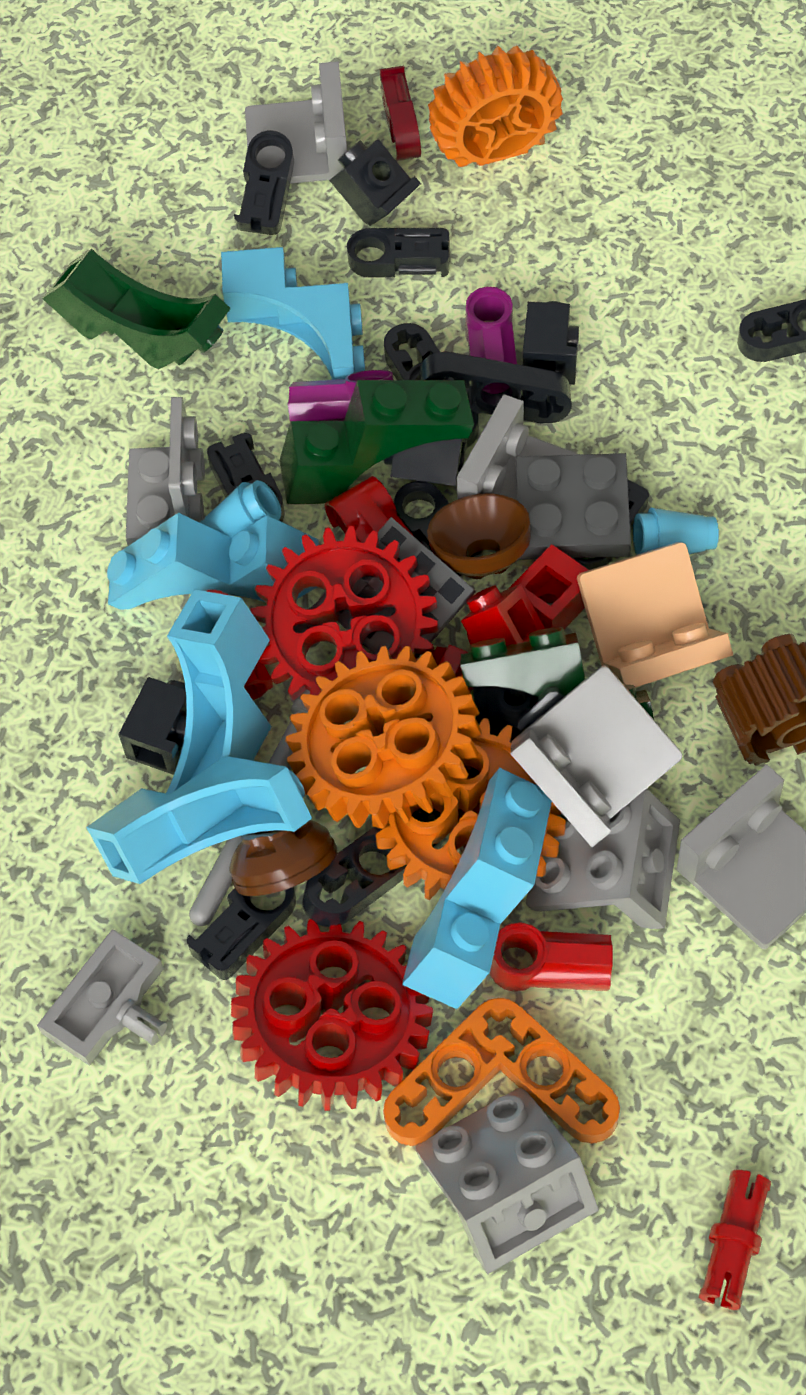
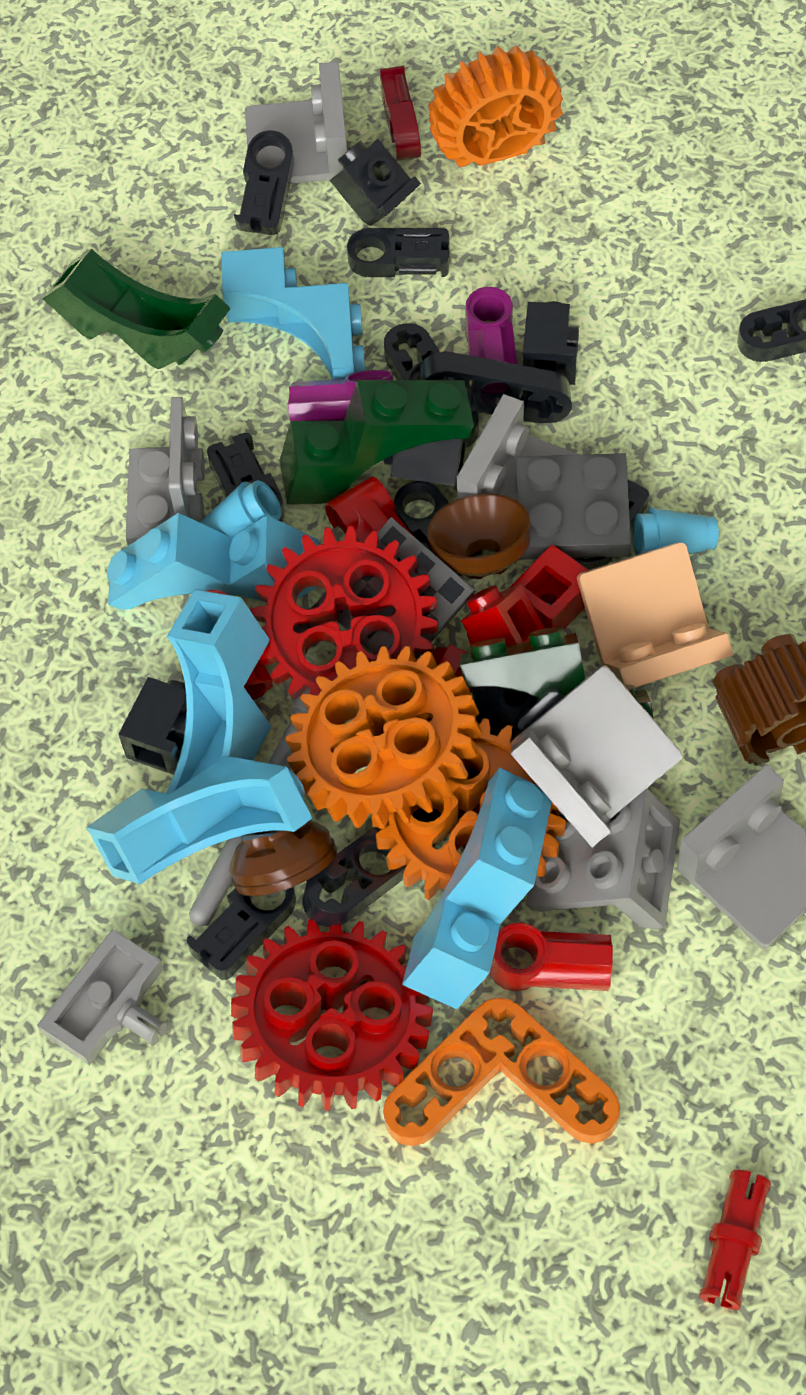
(508, 1178): light grey bracket -> none

